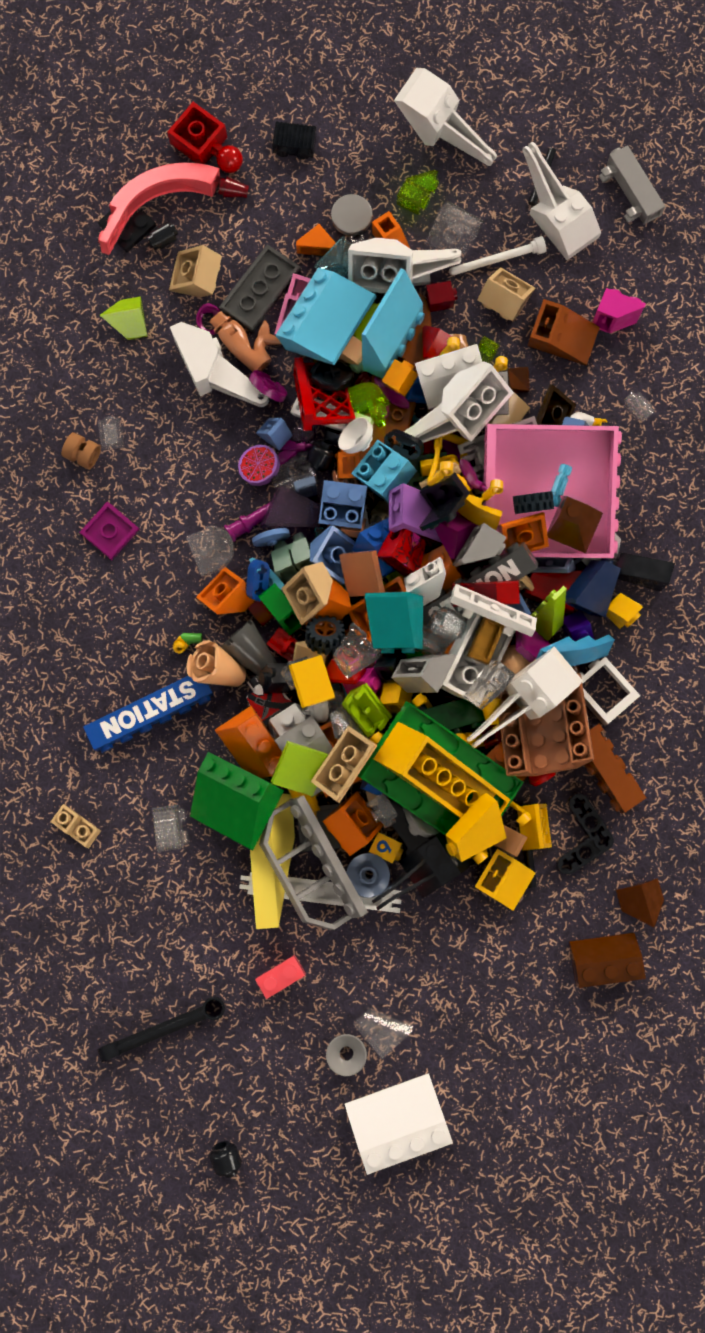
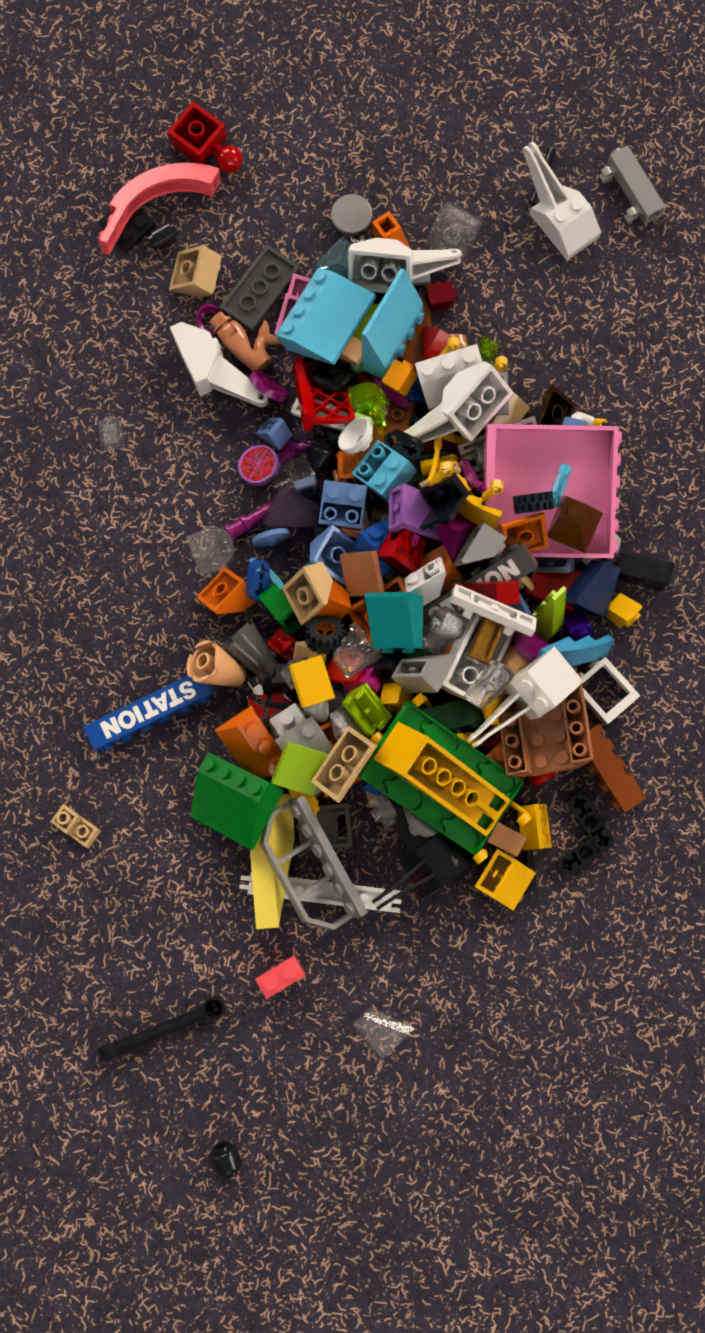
(81, 450): medium nougat wheel -> none
(109, 530): magenta tile -> none
(127, 318): lime slope -> none
(169, 828): clear brick -> none
(185, 640): arm -> none
(232, 188): dark red cone -> none
(260, 612): dark red slope -> none
(292, 557): sand green hips -> none
(294, 140): black brick -> none
(315, 242): orange slope -> none
(346, 1067): light grey piece -> none
(352, 824): orange slope -> none
(366, 886): sand blue dish -> none
(386, 848): yellow brick -> none
(398, 1123): white slope -> none
(416, 191): clear neon green slope -> none
(431, 111): white slope -> none
(476, 829): yellow slope -> none
(505, 294): tan slope -> none
(519, 379): reddish brown slope -> none
(536, 246): white piece -> none
(563, 333): dark orange slope -> none
(606, 960): reddish brown slope -> none
(617, 311): dark pink slope -> none
(638, 406): clear brick -> none
(642, 901): reddish brown slope -> none

